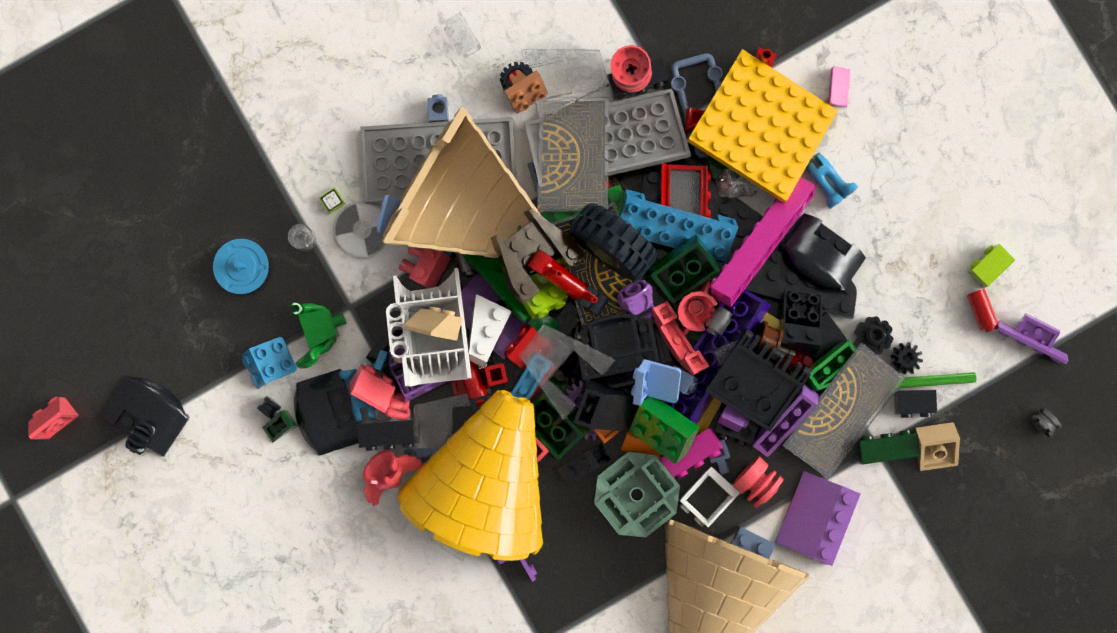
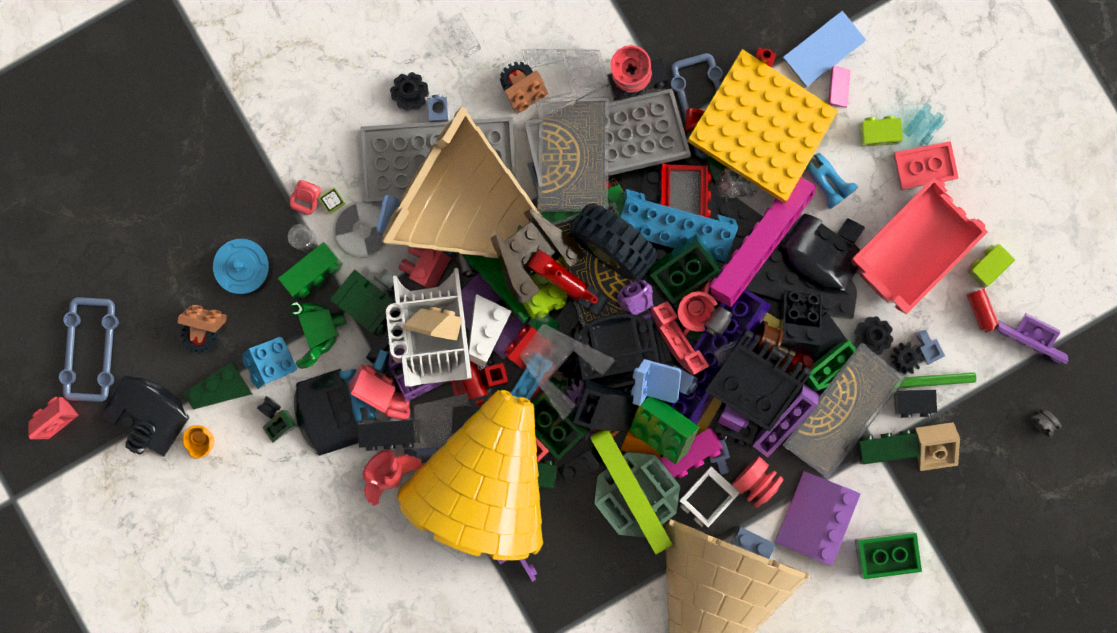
(105, 378): none -> sand blue bar
(198, 441): none -> light orange hair
(200, 327): none -> nougat plate
(217, 388): none -> dark green wing
(307, 192): none -> coral piece
(311, 271): none -> green brick
(367, 299): none -> dark green piece
(415, 98): none -> black plant
(547, 474): none -> dark green brick
(631, 491): none -> lime beam
(824, 49): none -> light blue tile
(851, 230): none -> black slope
(881, 132): none -> lime brick
(888, 555): none -> green brick
(918, 247): none -> coral cylinder
(921, 164): none -> coral plate
(931, 349): none -> sand blue plate
(935, 122): none -> clear light blue brick

